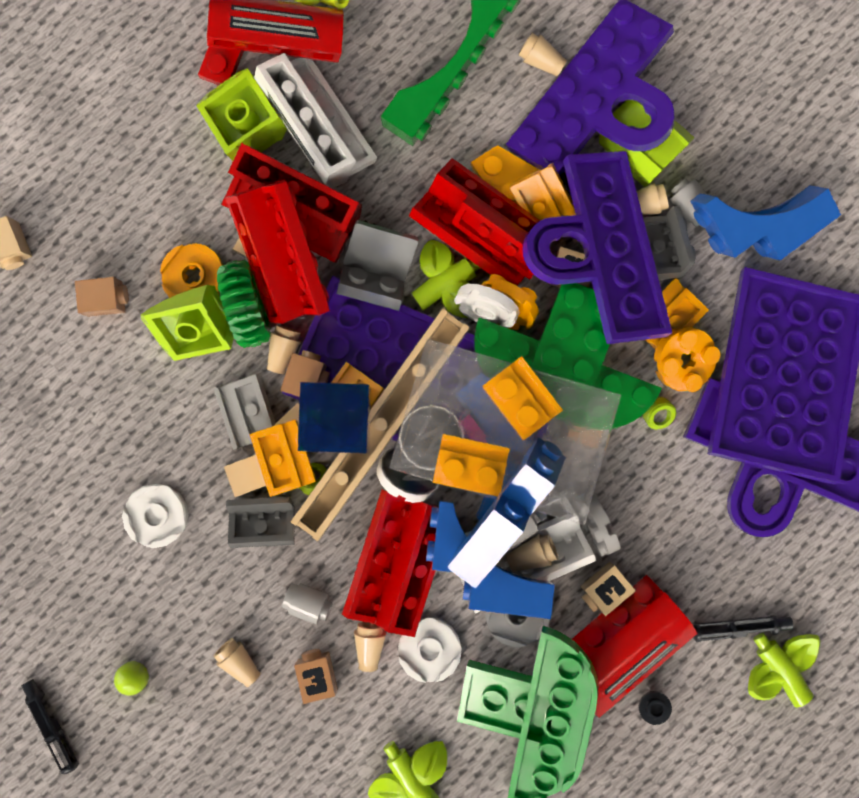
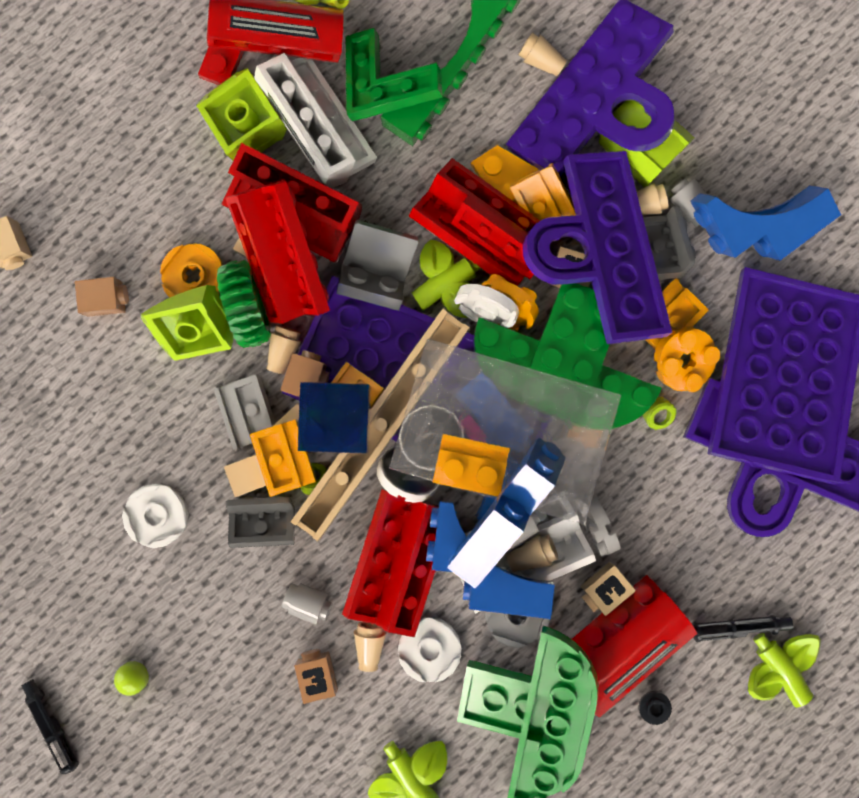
(236, 661): tan cone -> none
(370, 94): none -> green plate
(522, 398): light orange plate -> none

